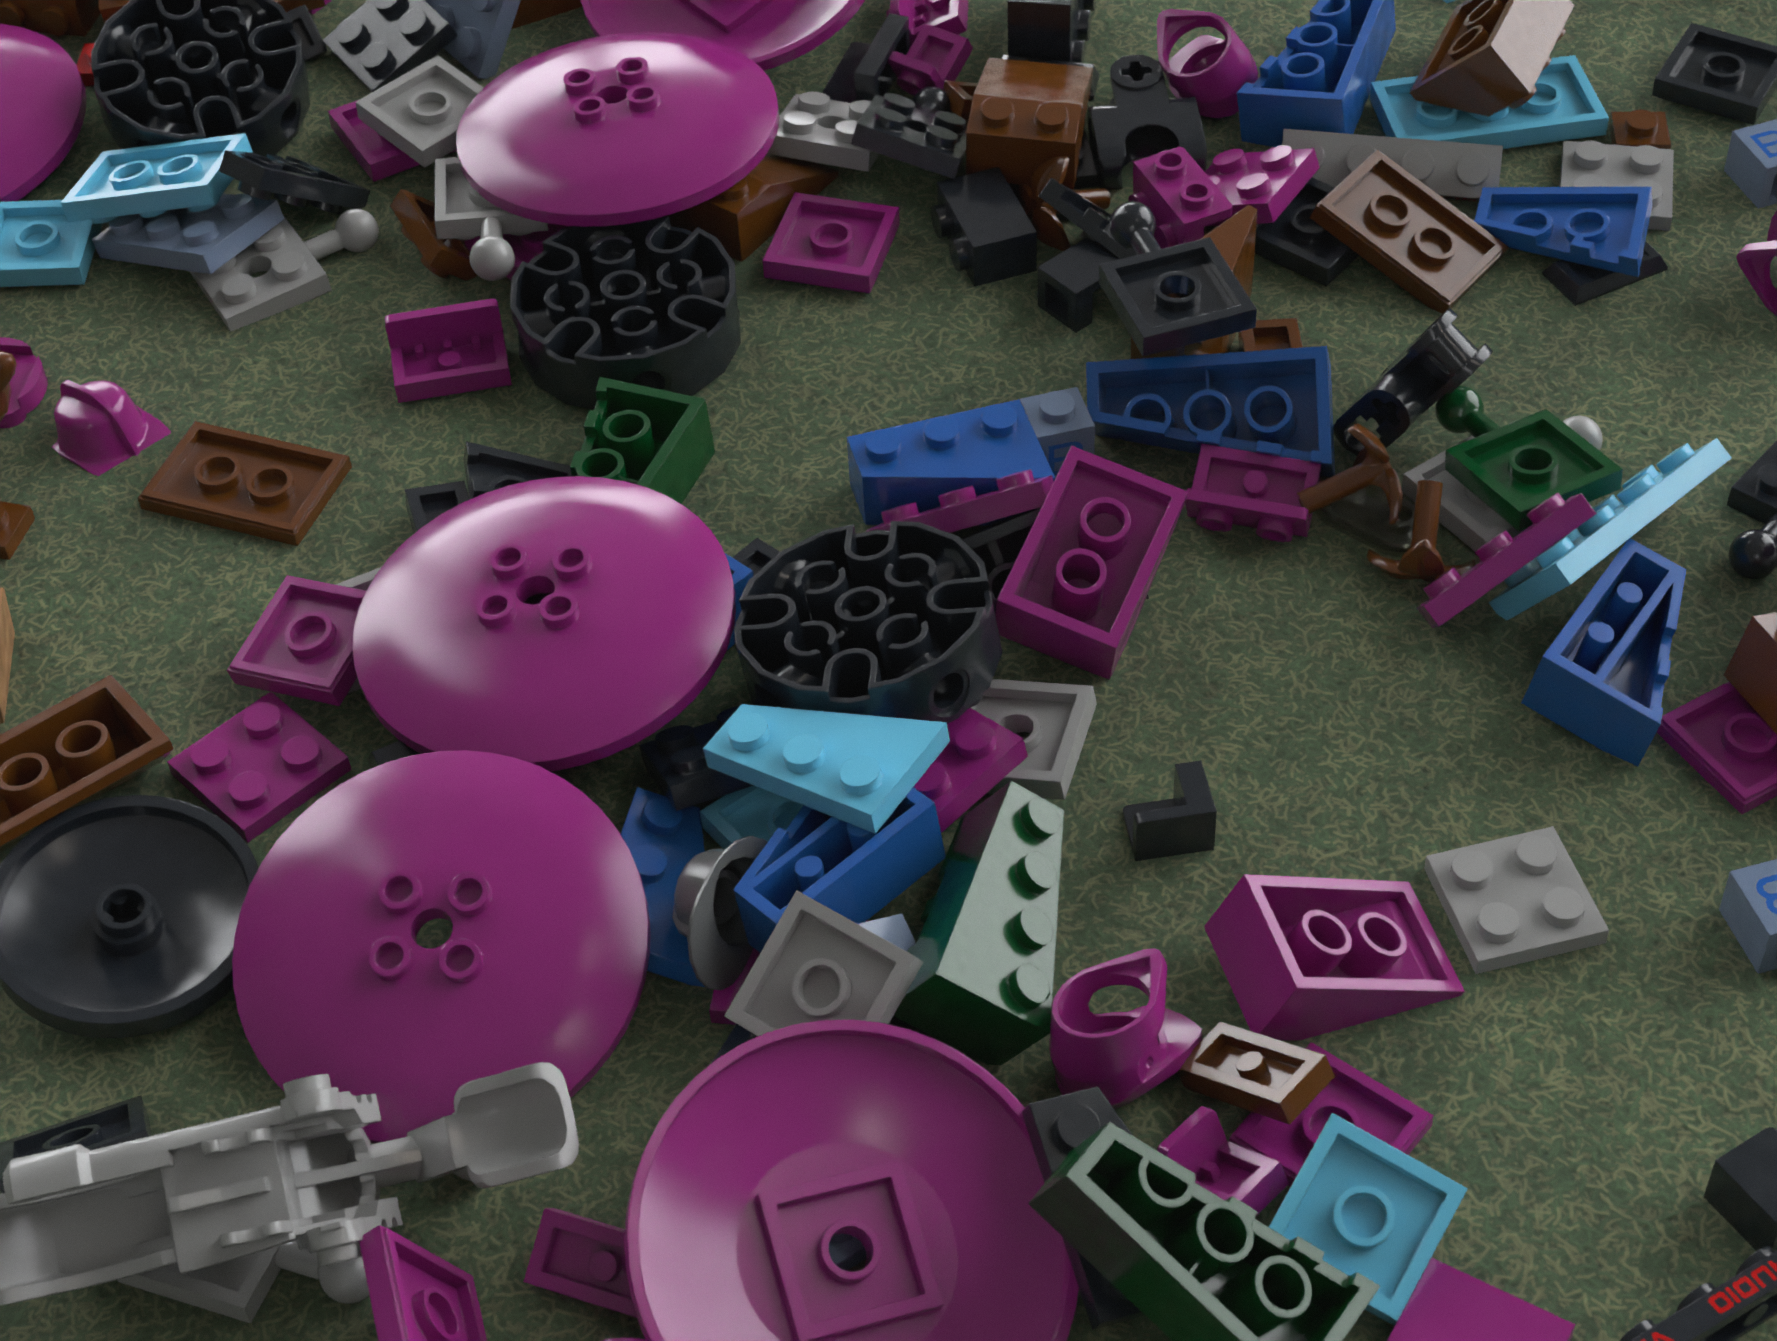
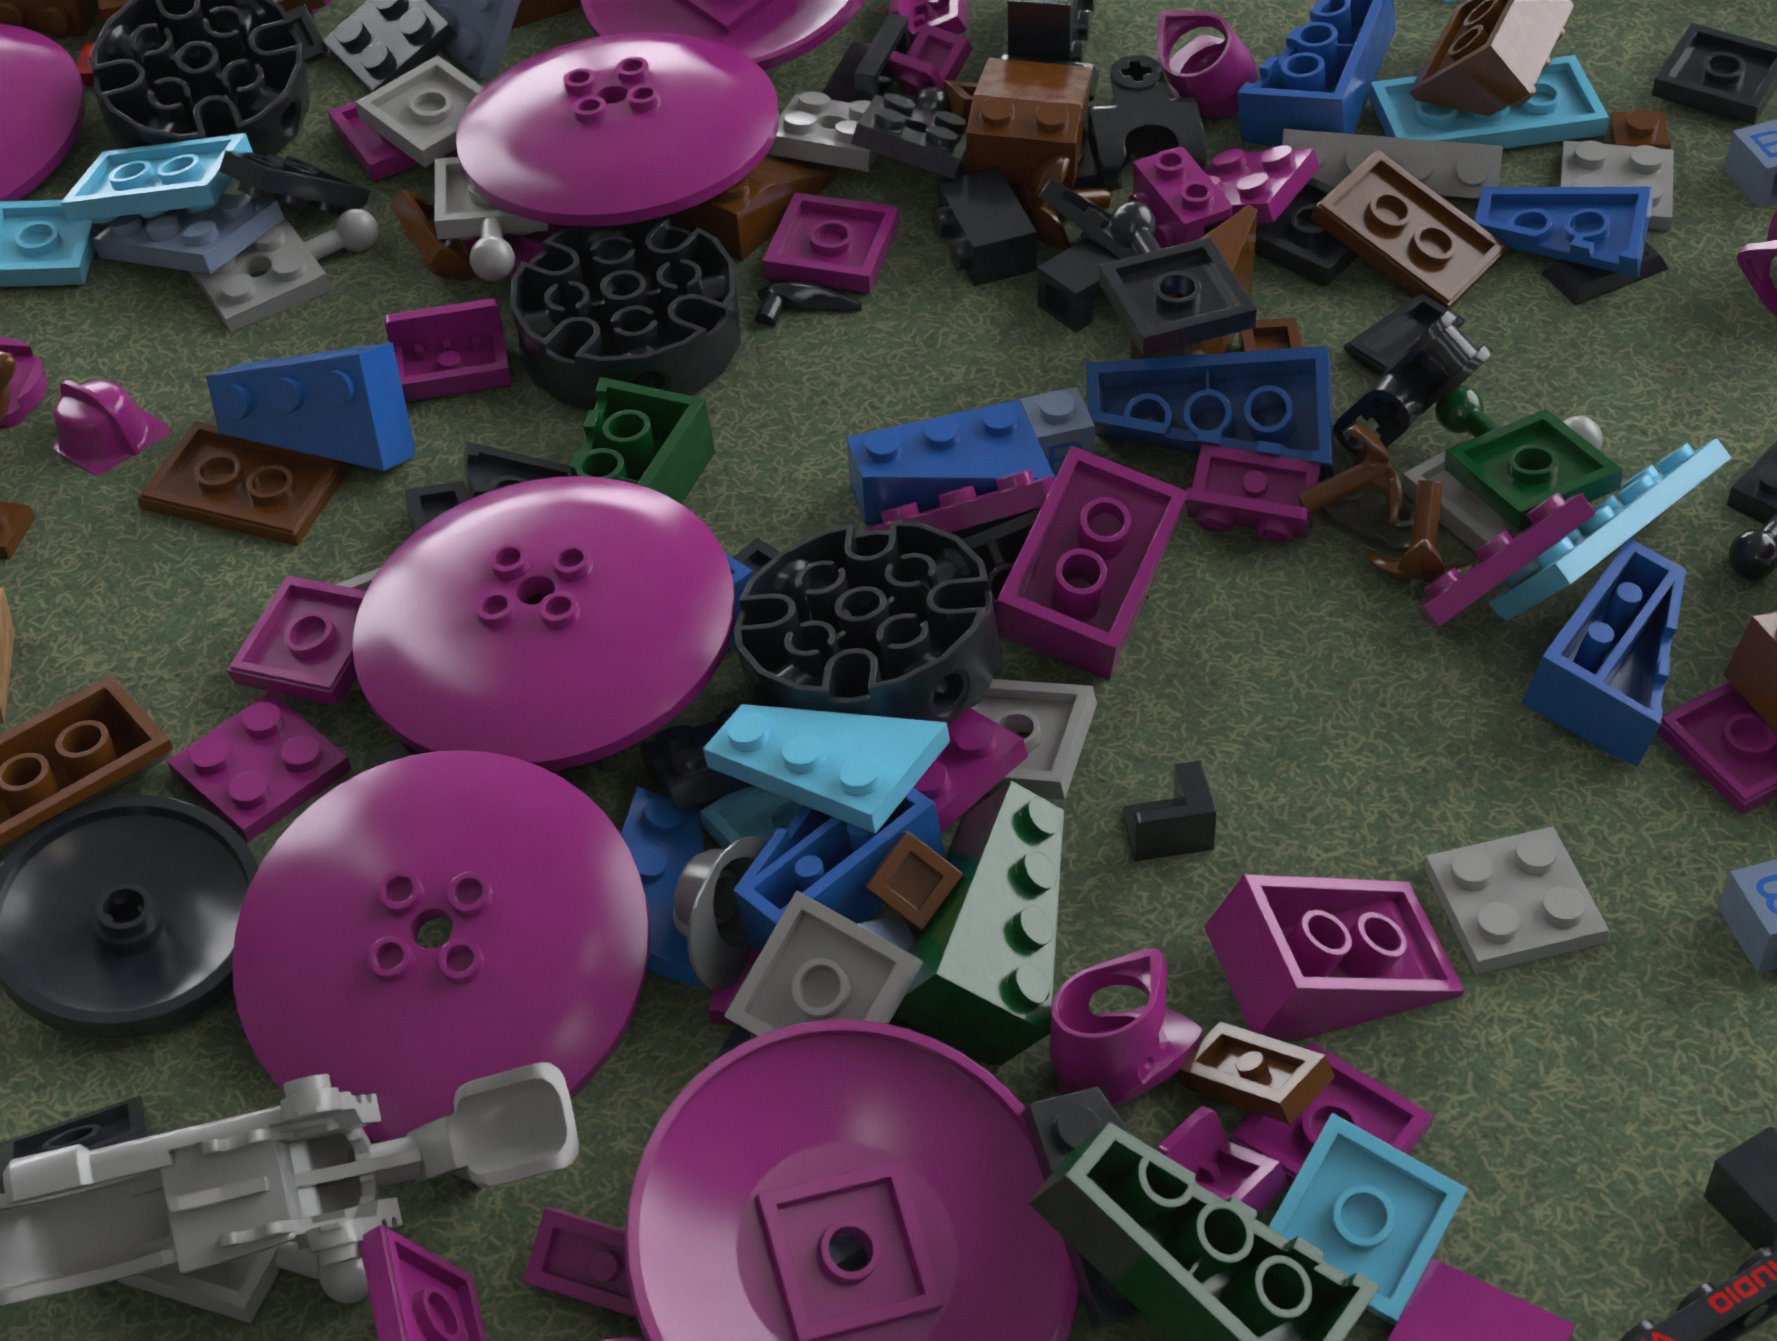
(319, 404): none -> blue wedge
(799, 296): none -> black bar
(912, 881): none -> reddish brown plate
(1393, 334): none -> black tile

